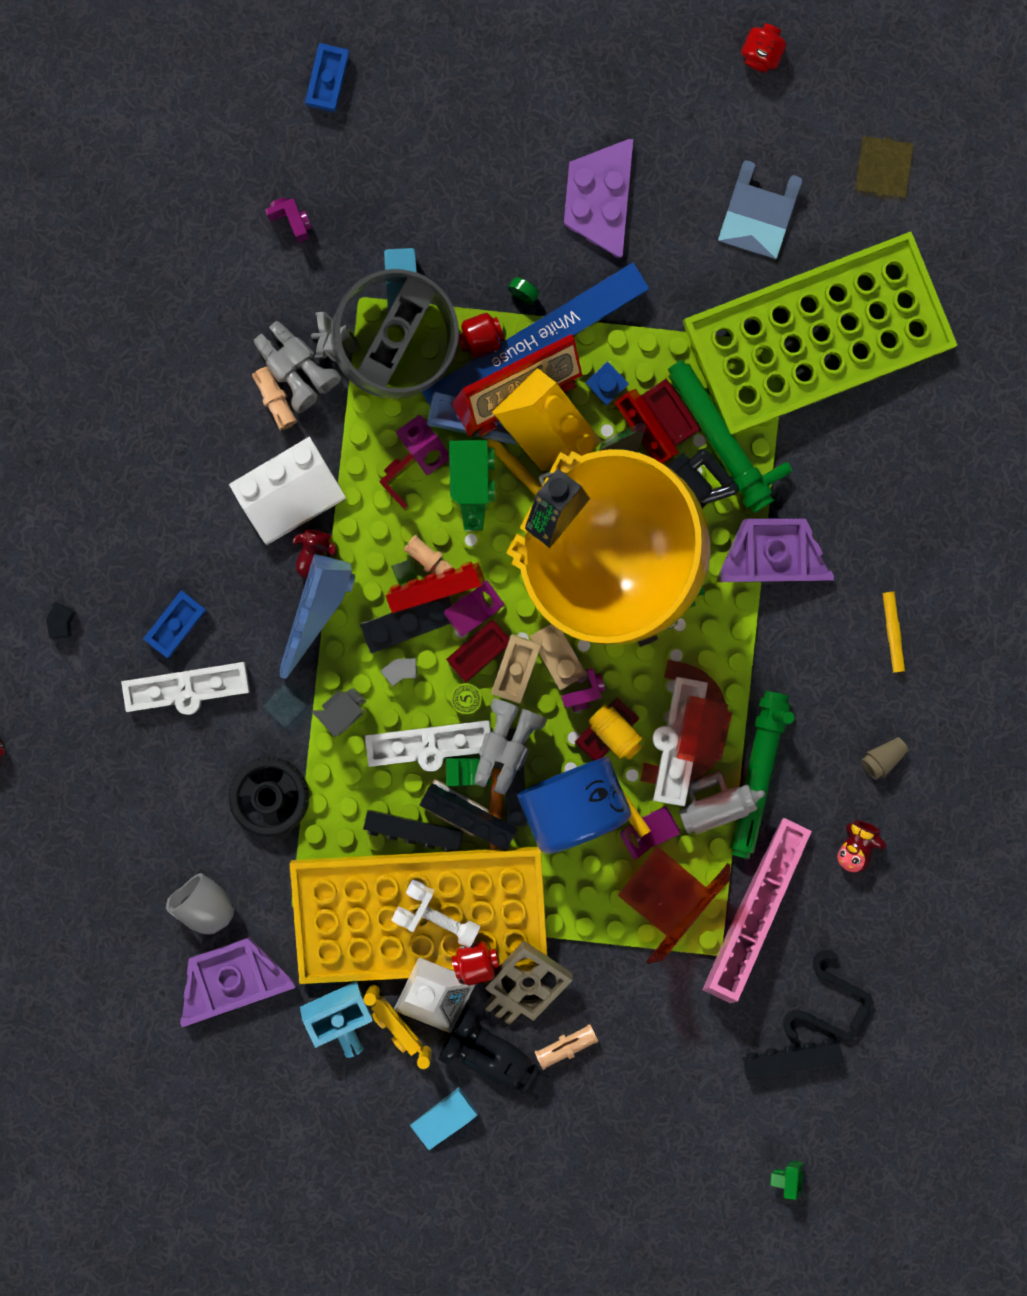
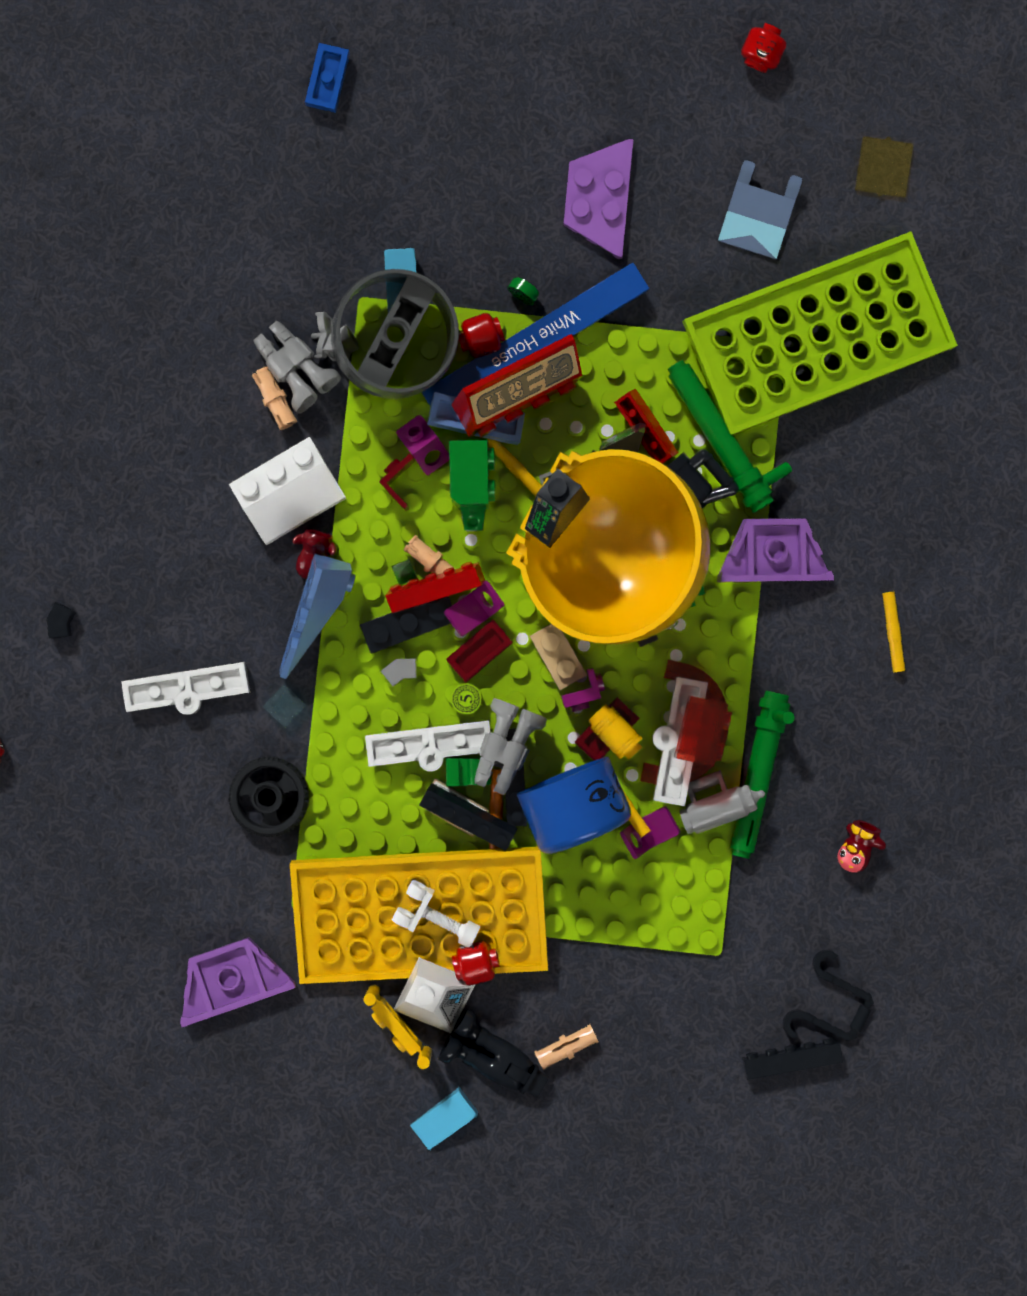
(175, 624): blue plate -> none
(205, 909): light grey piece -> none
(298, 221): magenta bracket -> none
(337, 1017): medium azure brick -> none
(341, 711): dark grey window -> none
(412, 831): black piece -> none
(513, 1001): dark tan piece -> none
(515, 668): tan plate -> none
(545, 421): yellow slope -> none
(606, 384): blue plate -> none
(669, 897): clear red piece -> none
(671, 413): dark red tile -> none
(756, 912): bright pink slope -> none
(789, 1179): green tile -> none
(883, 759): dark tan cone -> none

